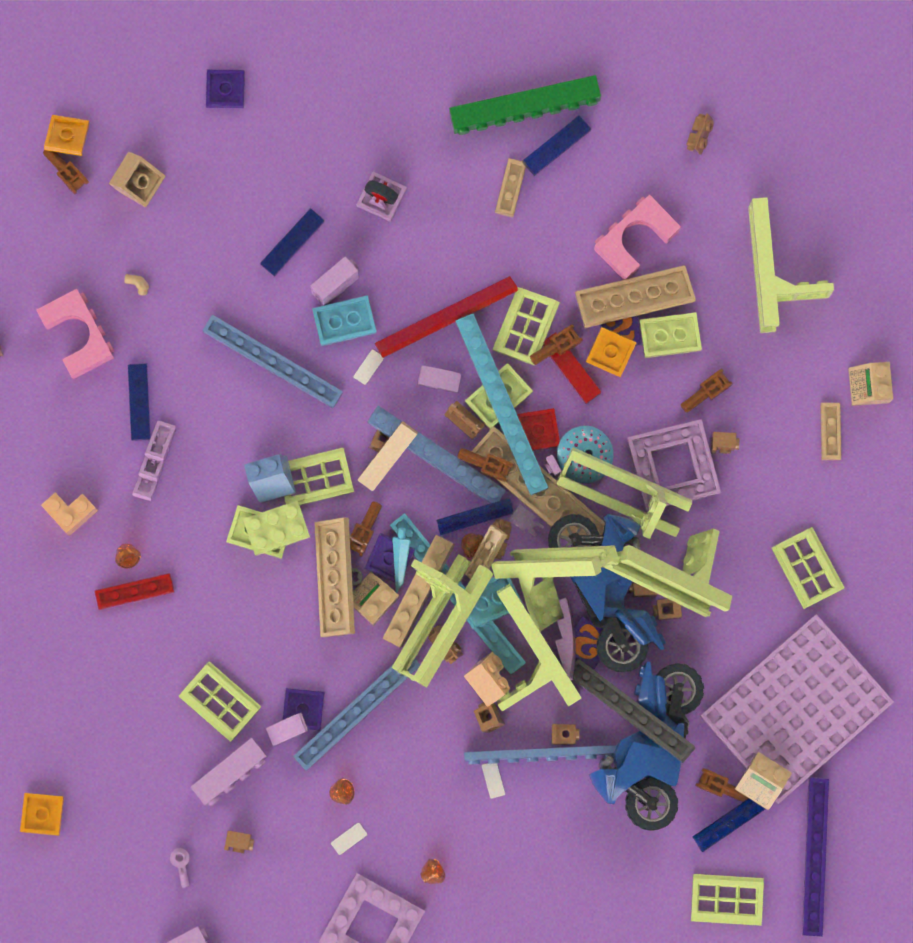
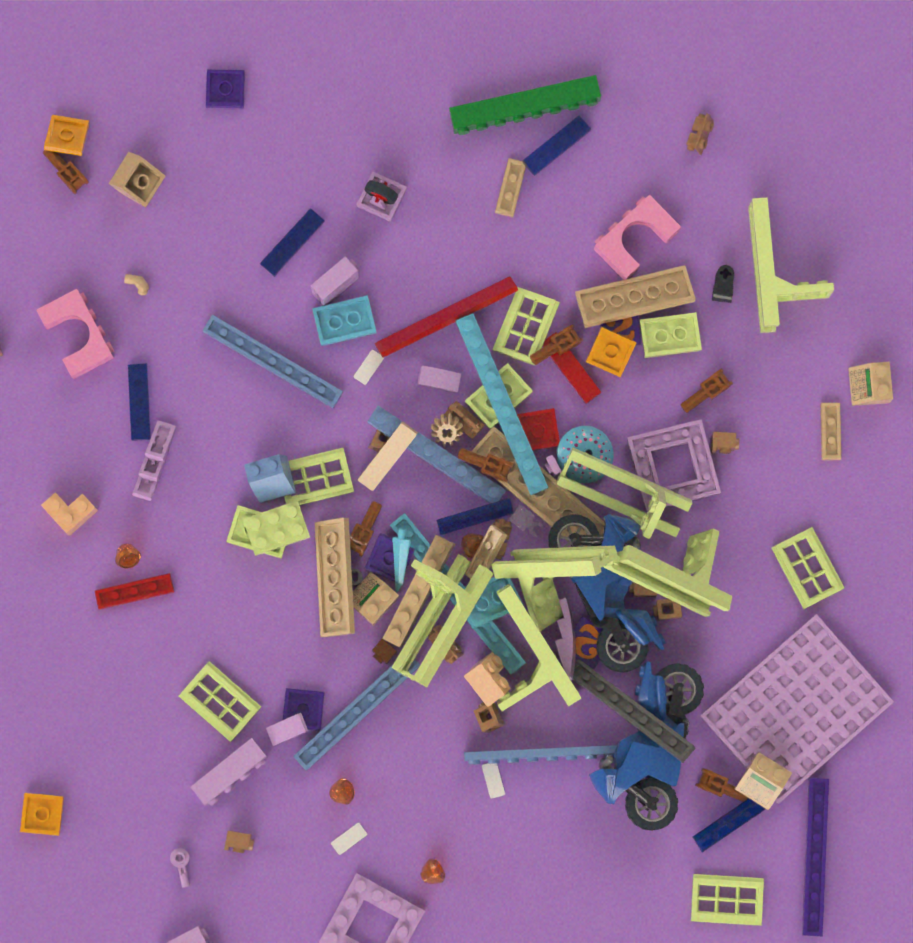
(383, 652): none -> reddish brown plate
(446, 423): none -> tan gear
(557, 737): medium nougat brick -> none
(723, 287): none -> black piece

